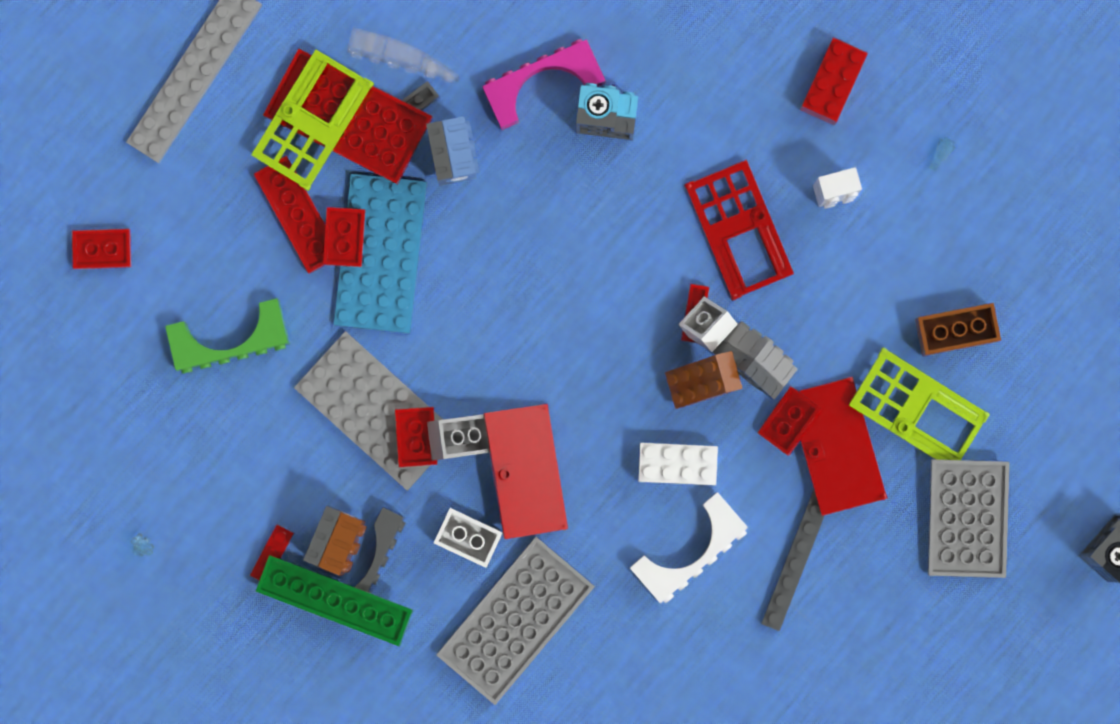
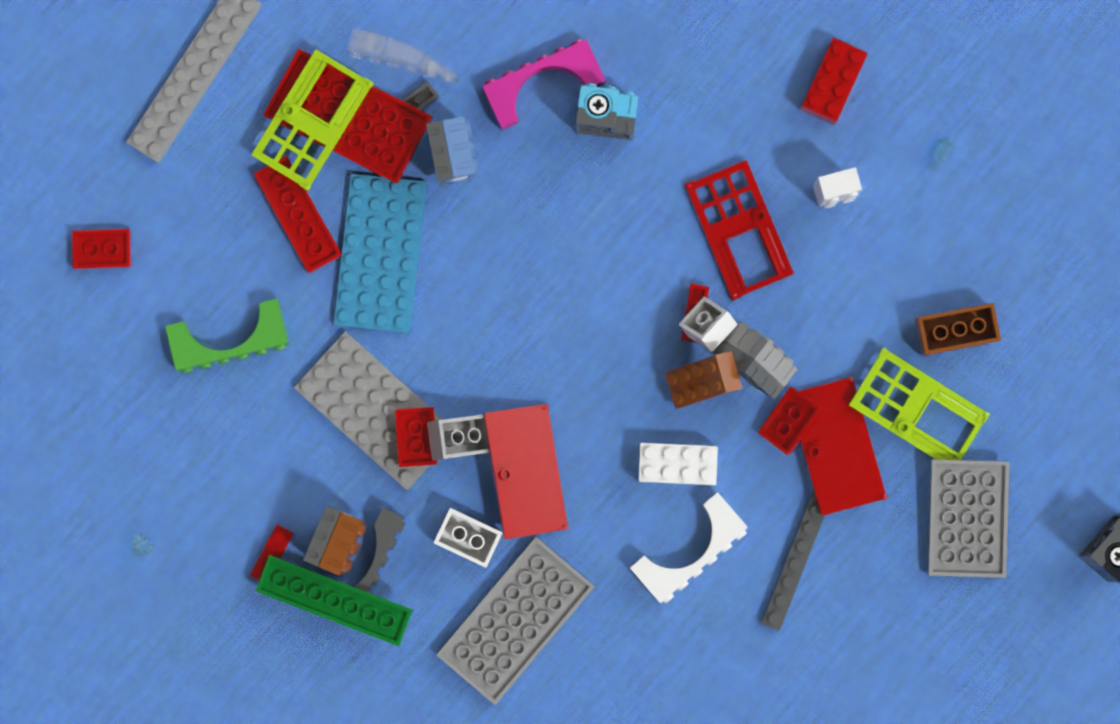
(344, 237): red plate -> none

